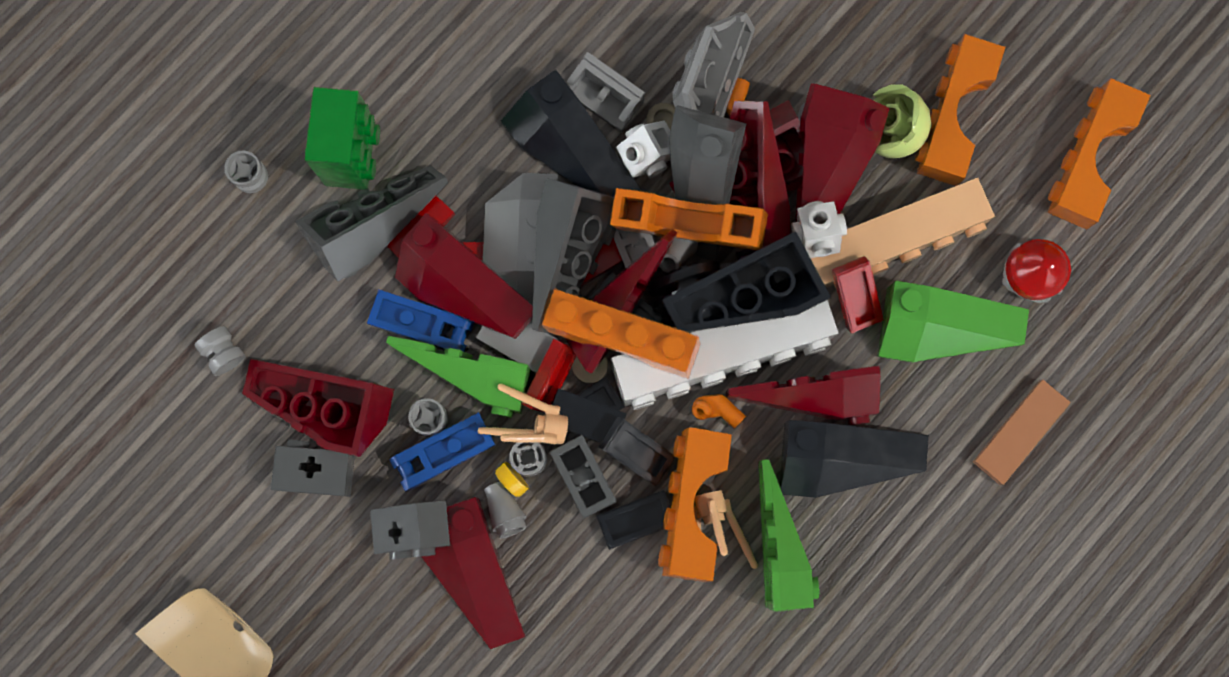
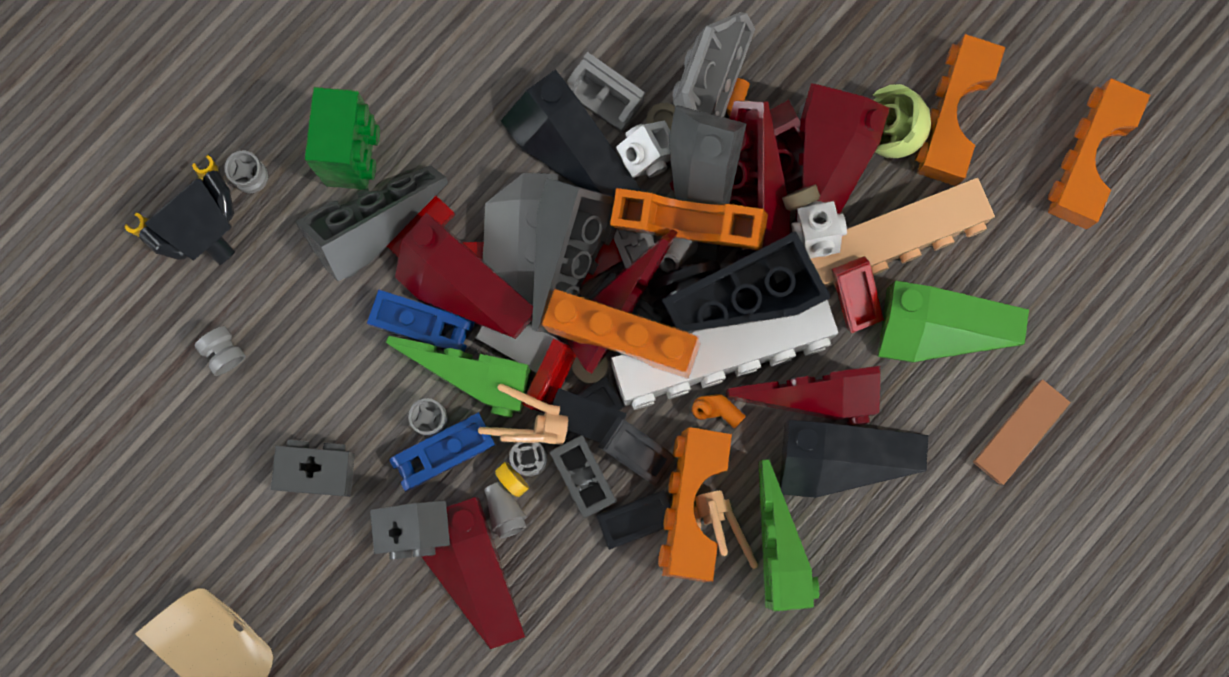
(192, 220): none -> black torso
(328, 408): dark red wedge -> none
(801, 197): none -> dark tan tile
(1037, 270): red hair -> none

